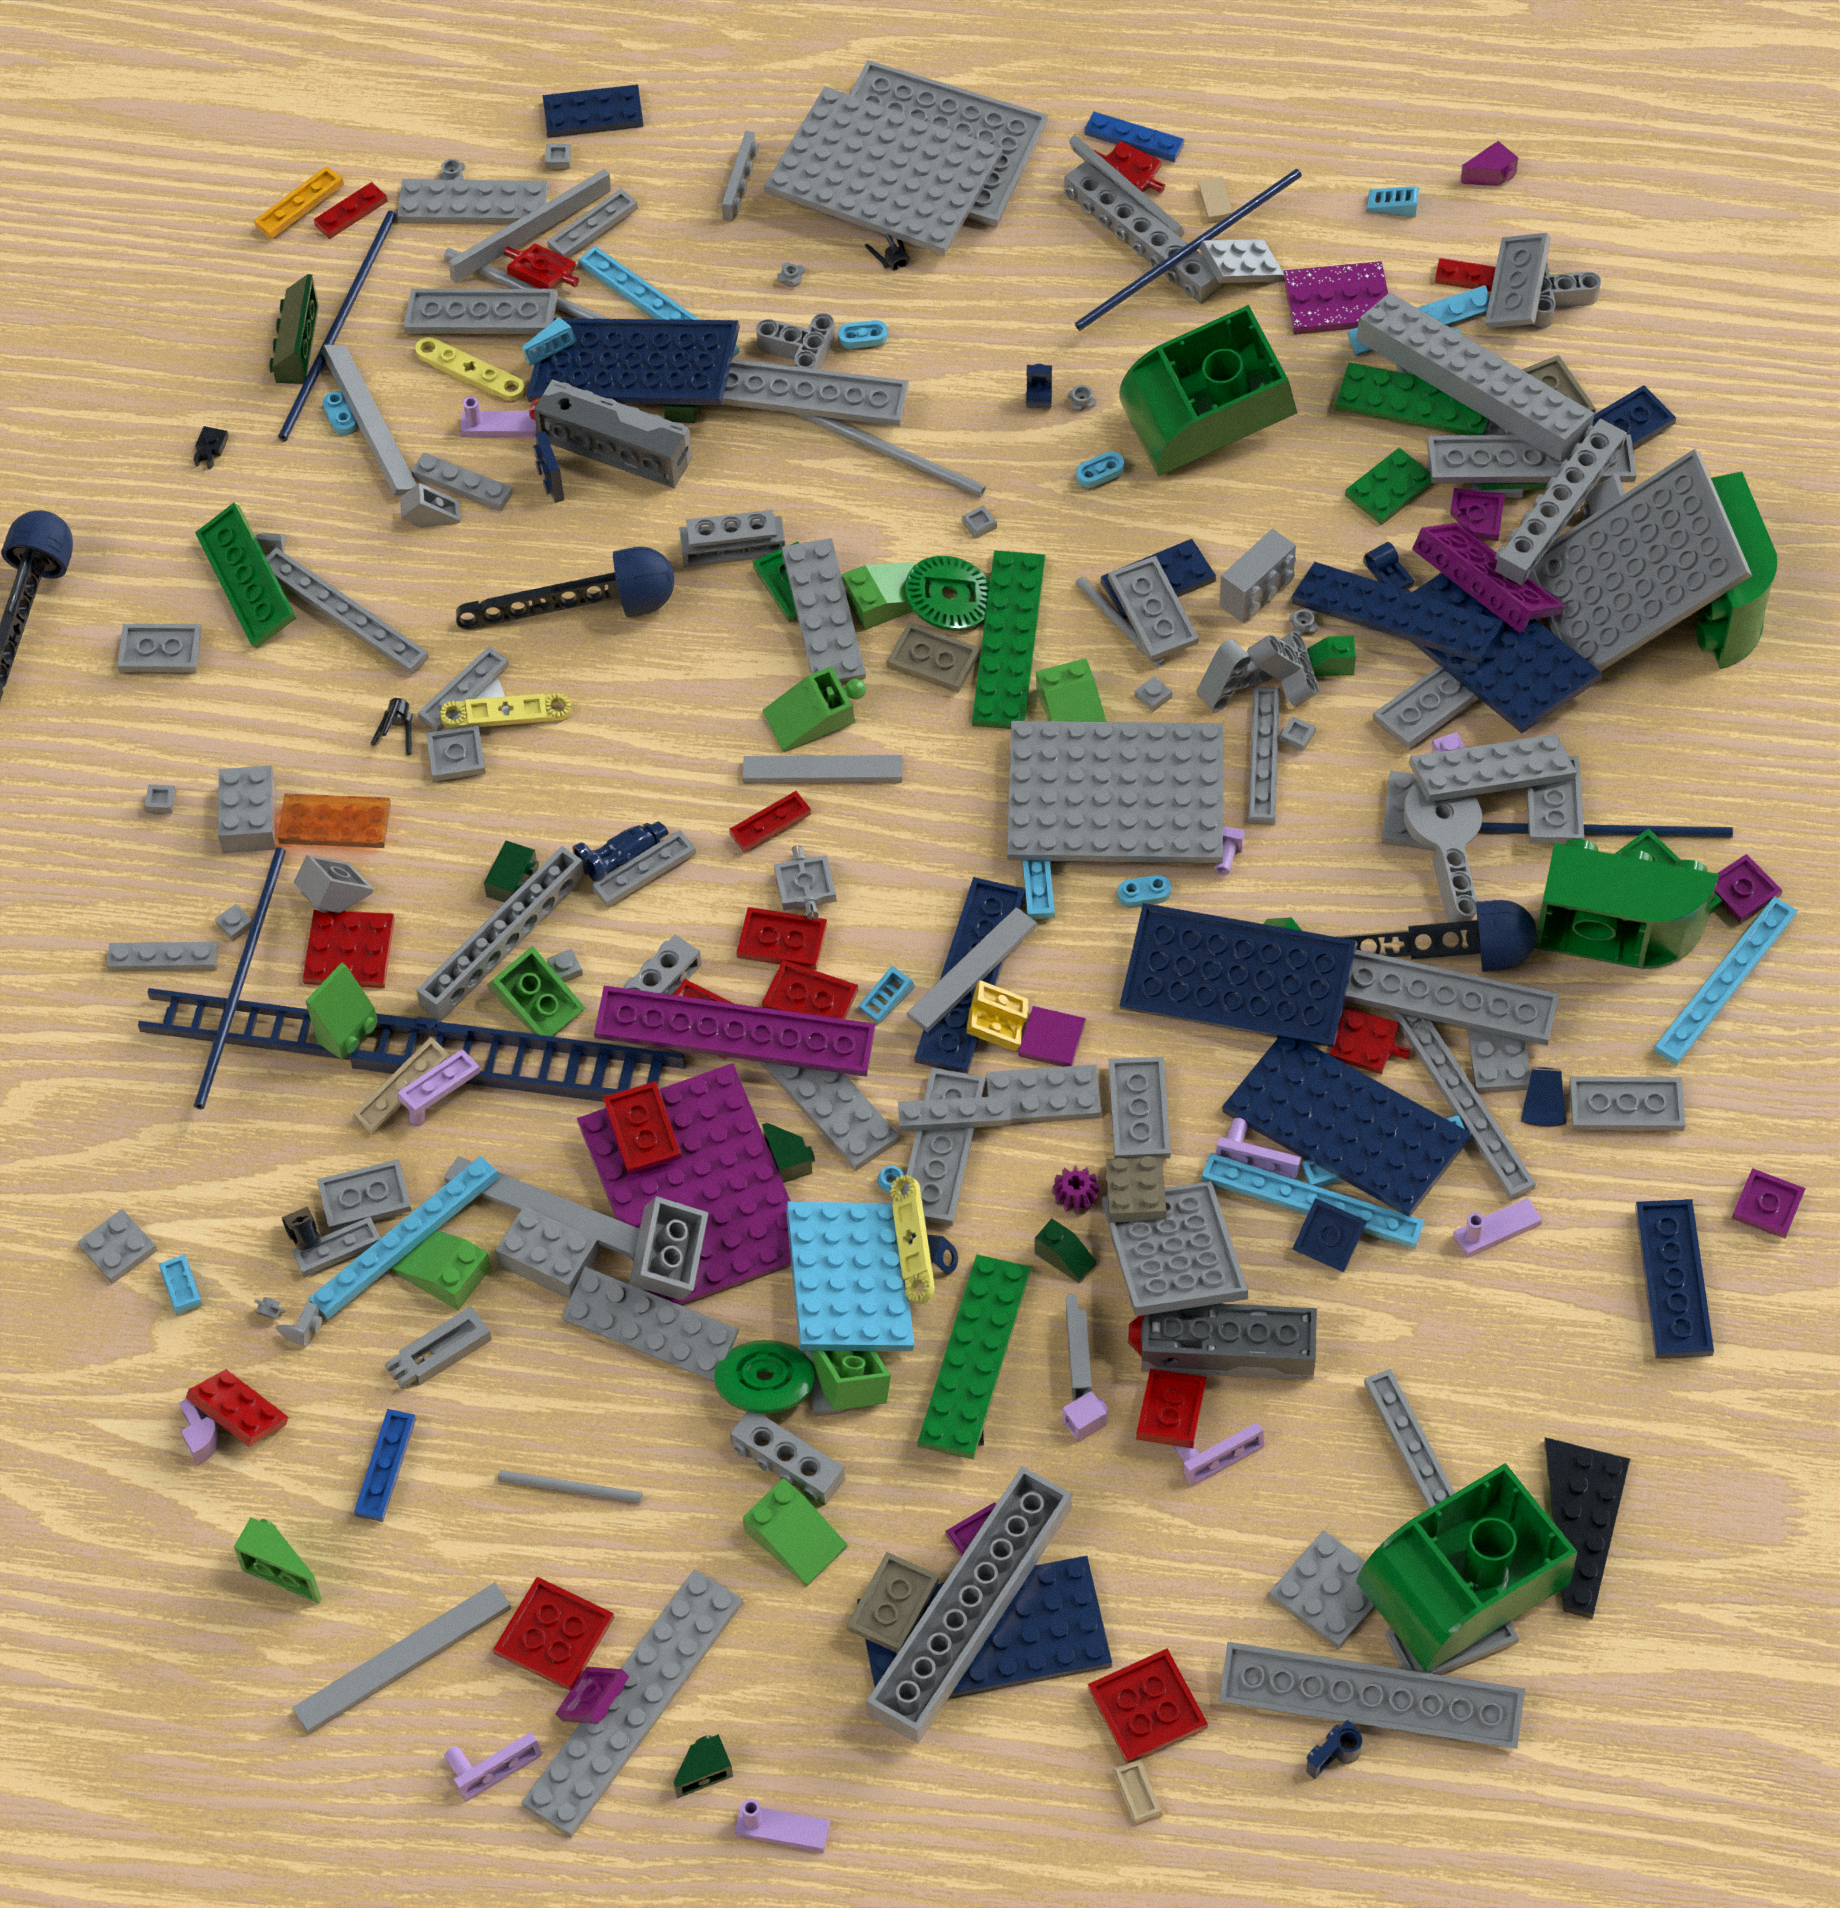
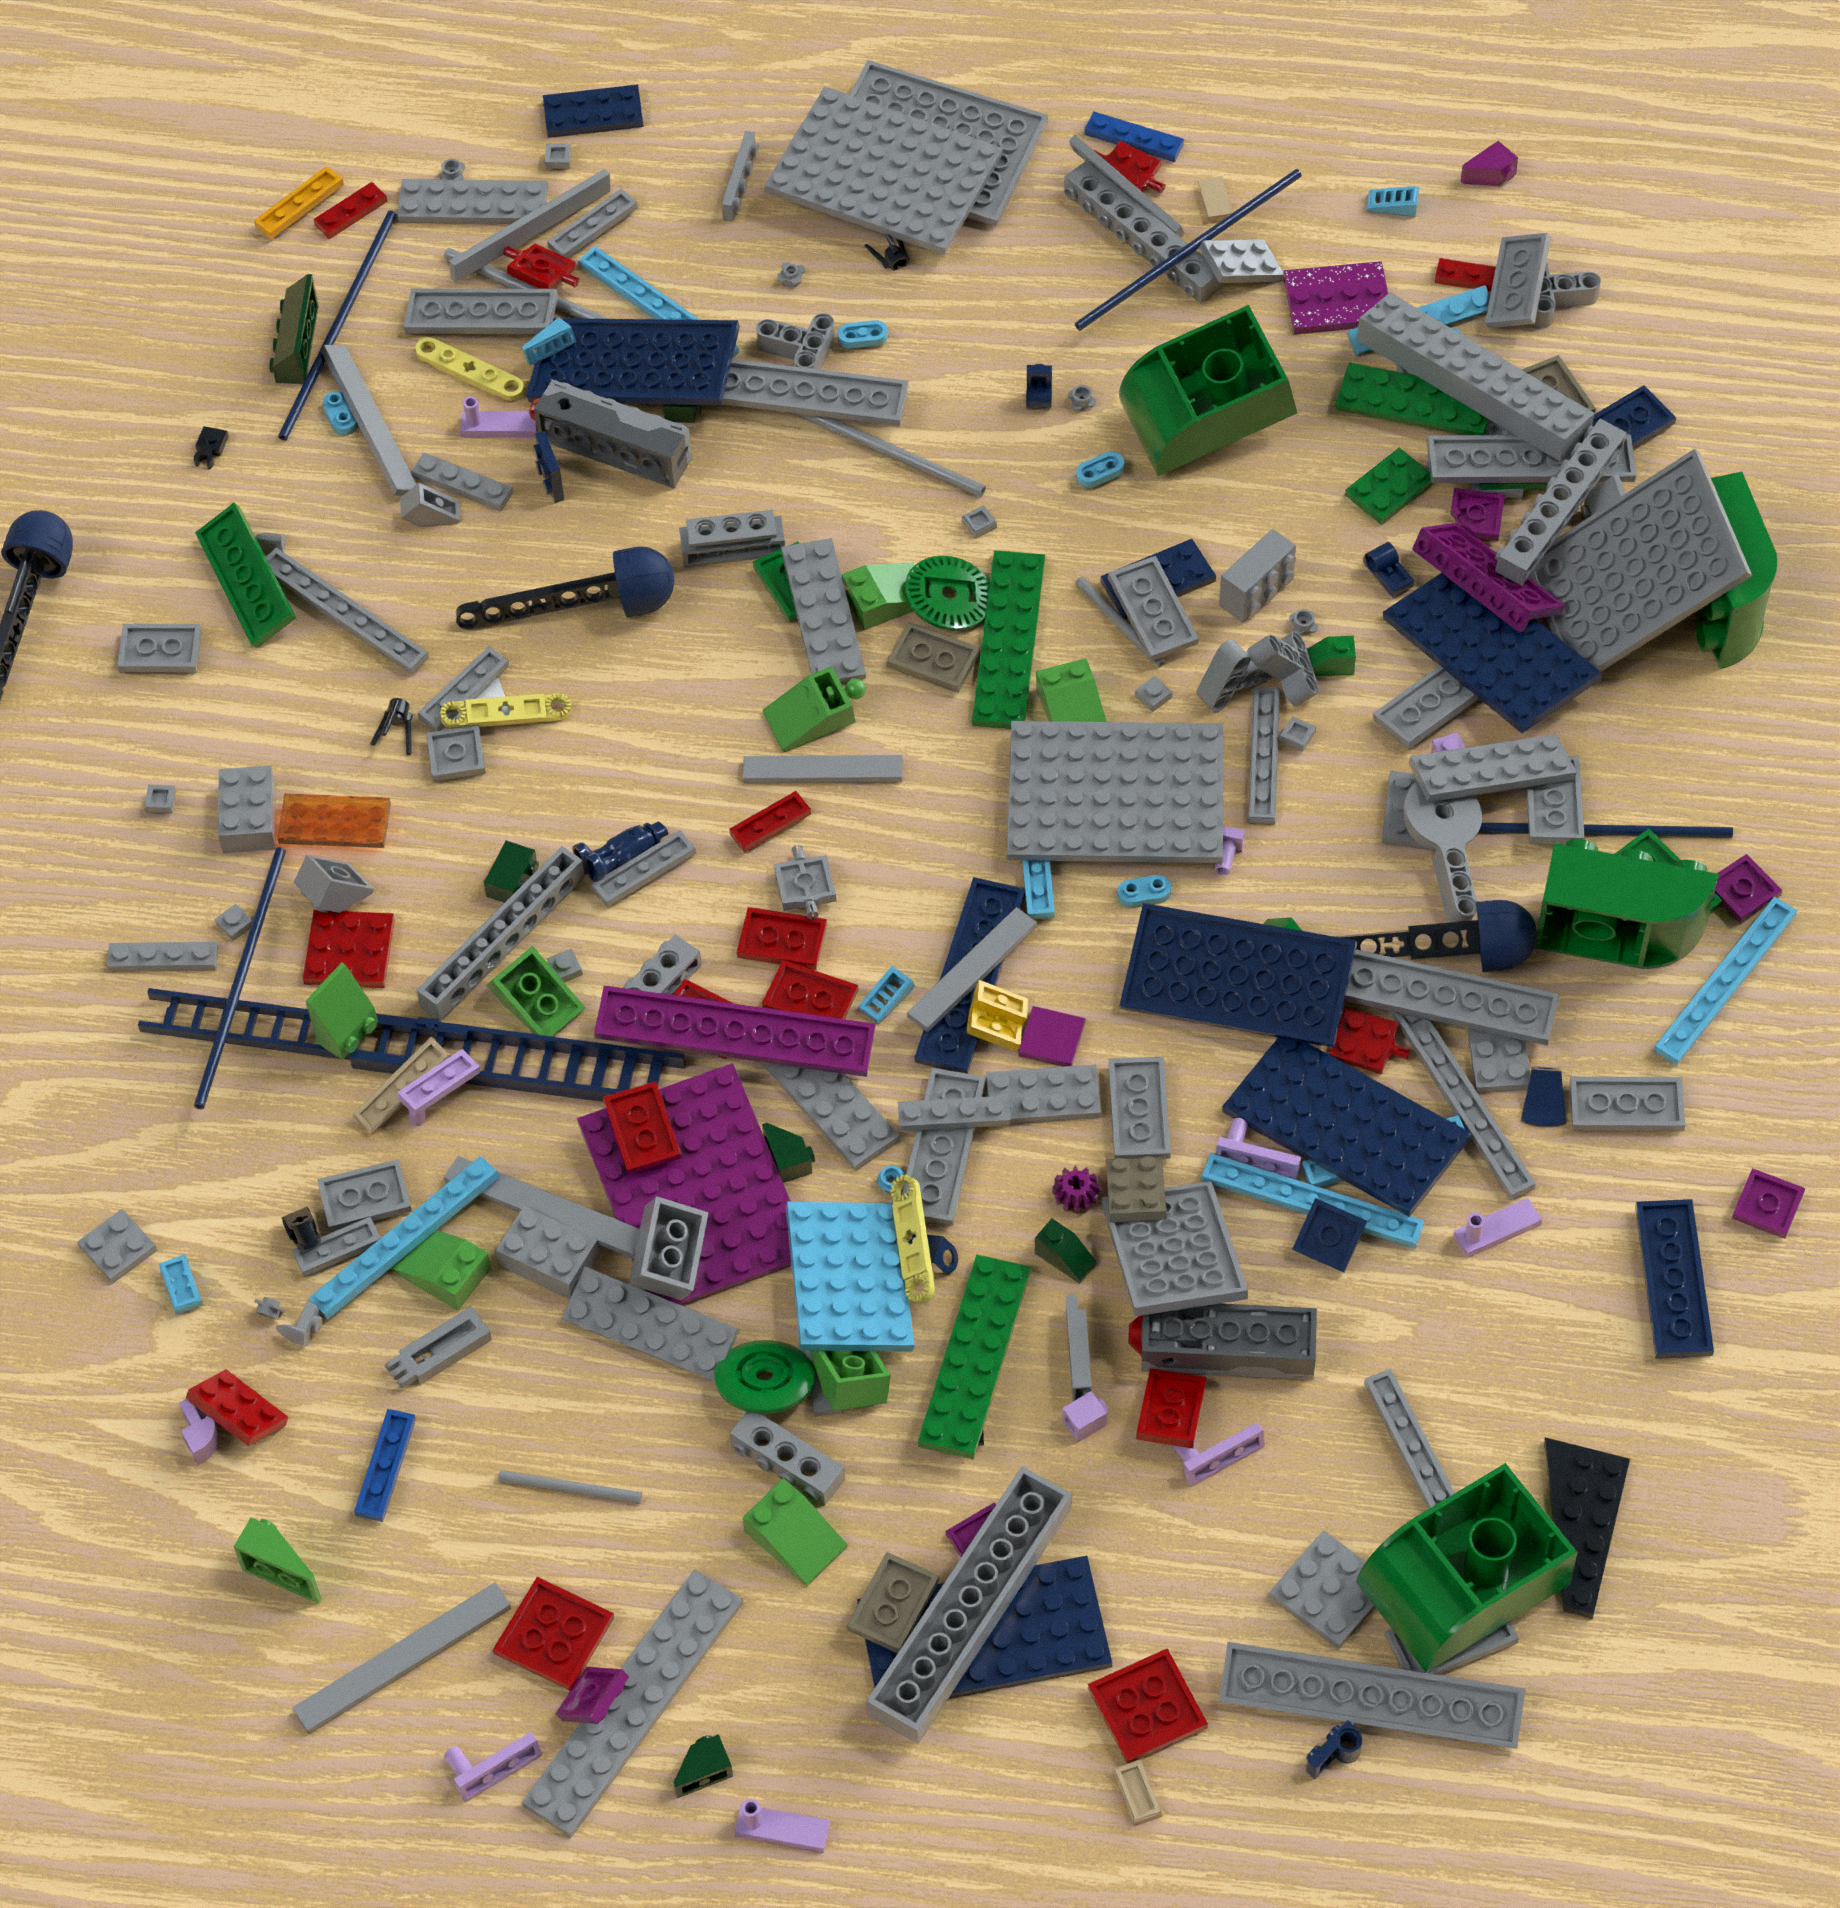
(1398, 612): dark blue plate -> none

